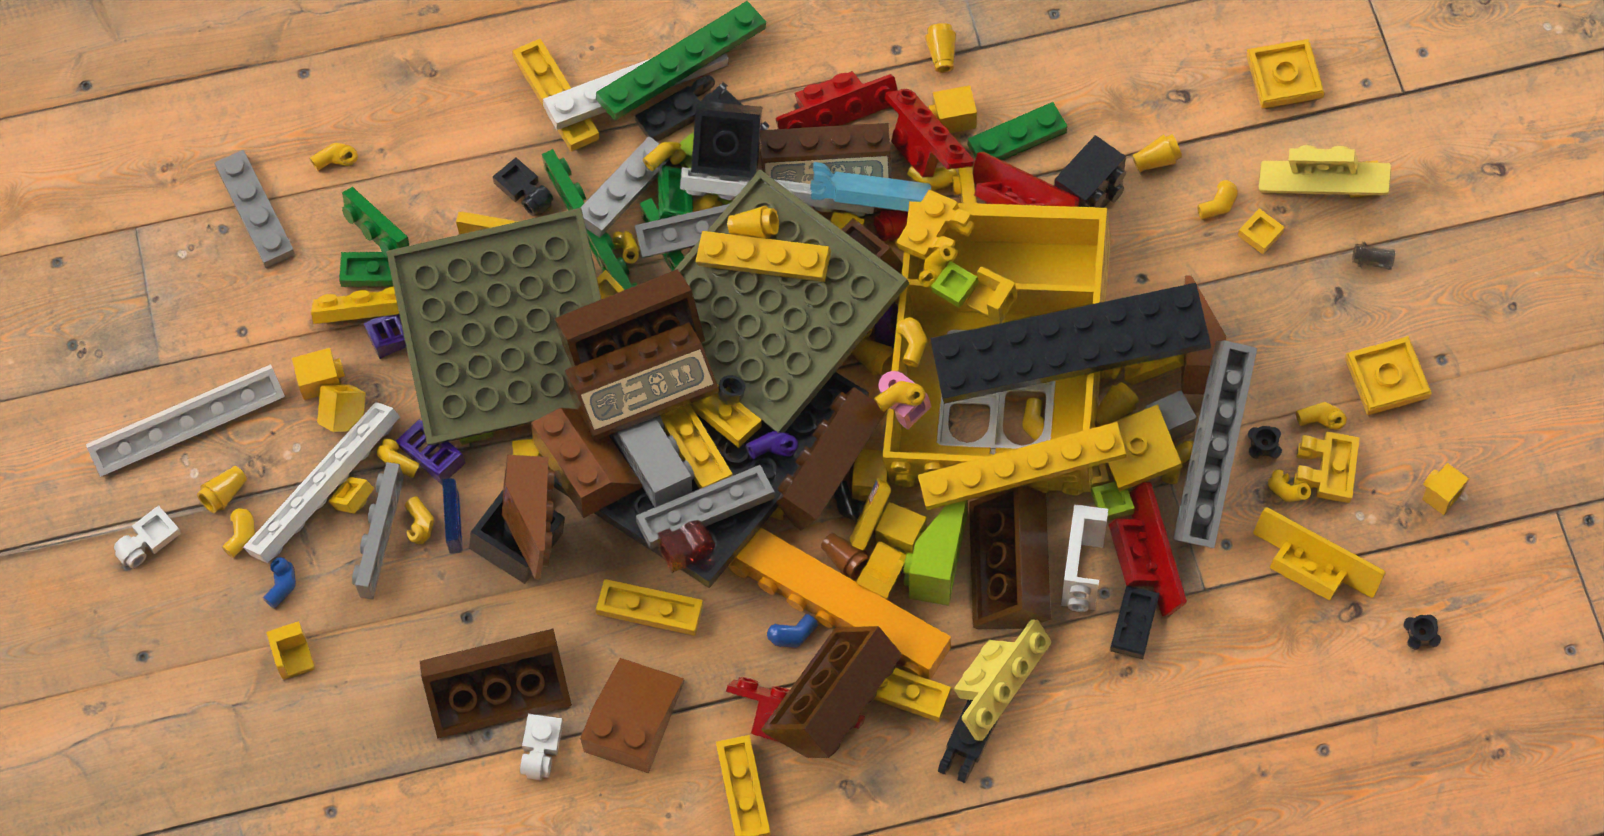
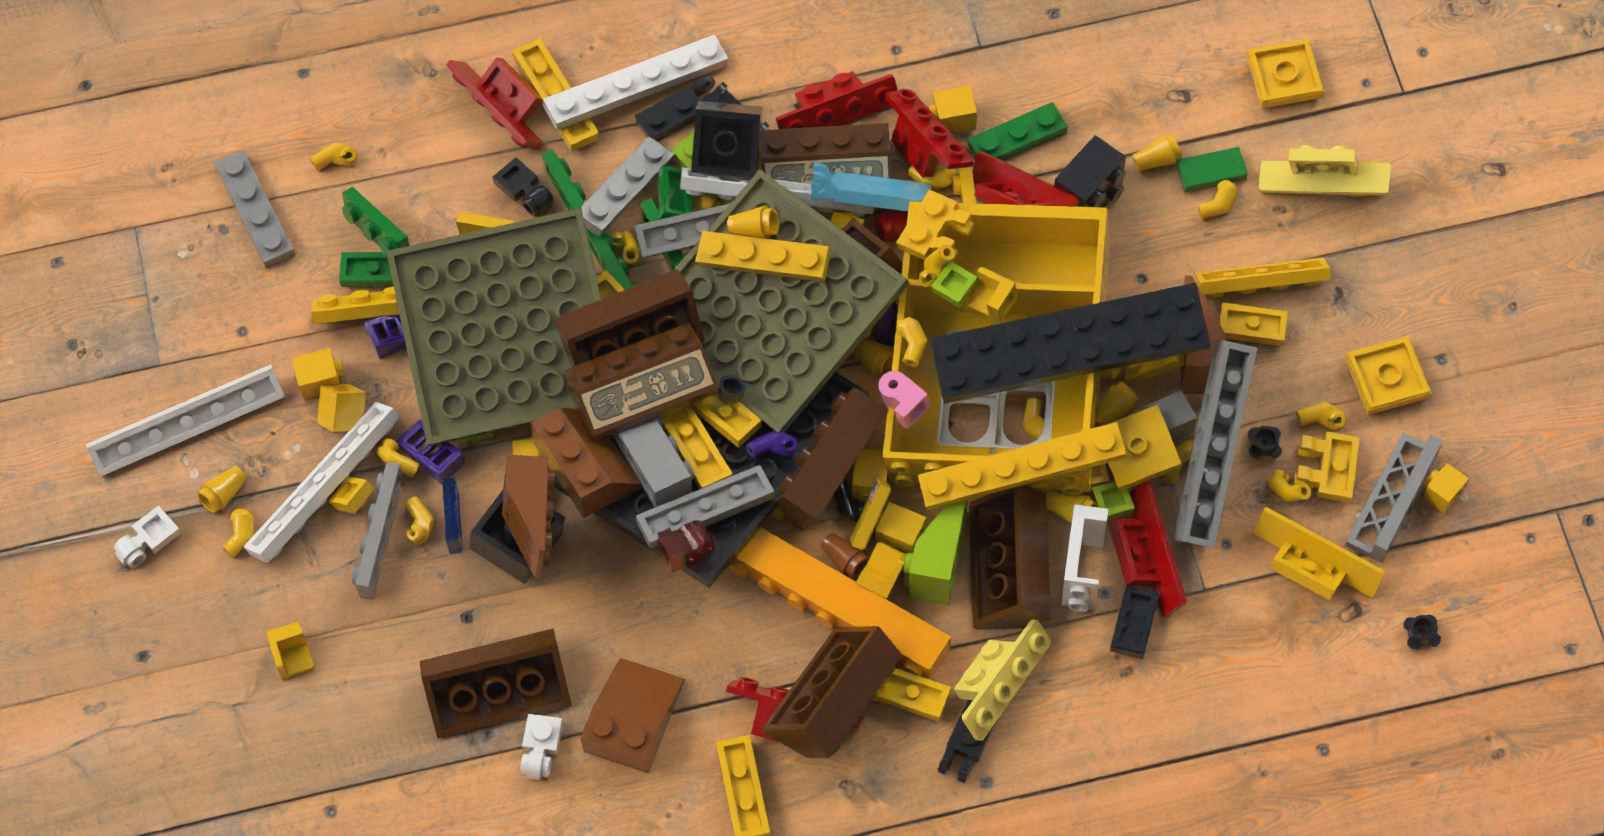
(284, 582): blue arm -> none
(504, 95): none -> red bracket
(649, 607): yellow plate -> none
(663, 152): yellow arm -> none
(680, 60): green plate -> none
(792, 635): blue arm -> none
(902, 393): yellow arm -> none
(941, 46): yellow cone -> none
(1063, 504): none -> yellow cone
(1211, 169): none -> green tile
(1253, 324): none -> yellow plate
(1261, 231): yellow plate -> none
(1275, 275): none -> yellow plate
(1373, 256): clear smoke pin -> none
(1405, 496): none -> light grey fence

